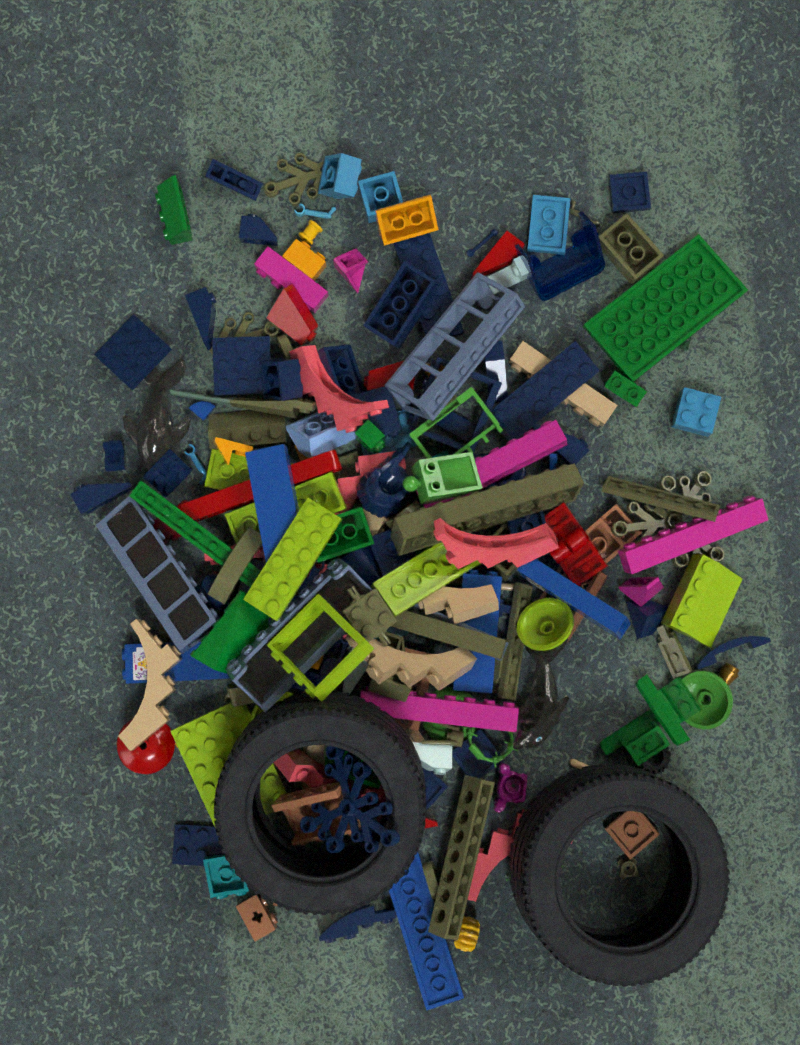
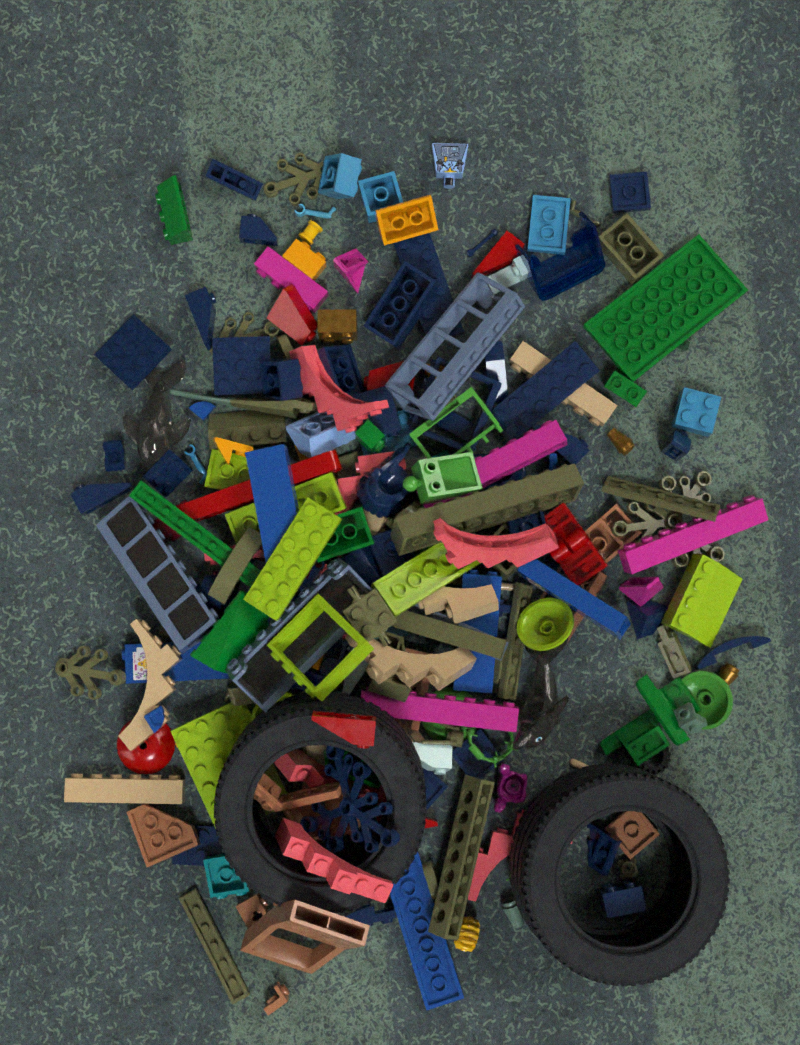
(86, 672): none -> olive plant
(124, 790): none -> tan brick
(155, 718): none -> blue tile
(161, 834): none -> nougat plate
(214, 946): none -> olive tile
(267, 794): none -> nougat bracket
(276, 1002): none -> nougat bracket
(317, 860): none -> coral arch
(331, 929): none -> nougat window
(337, 325): none -> pearl gold brick
(351, 727): none -> red slope
(449, 162): none -> torso
(512, 912): none -> sand green cone
(601, 849): none -> dark blue wing
(620, 441): none -> pearl gold cone
(621, 898): none -> dark blue brick
(677, 445): none -> dark blue slope
(689, 719): none -> sand green bracket

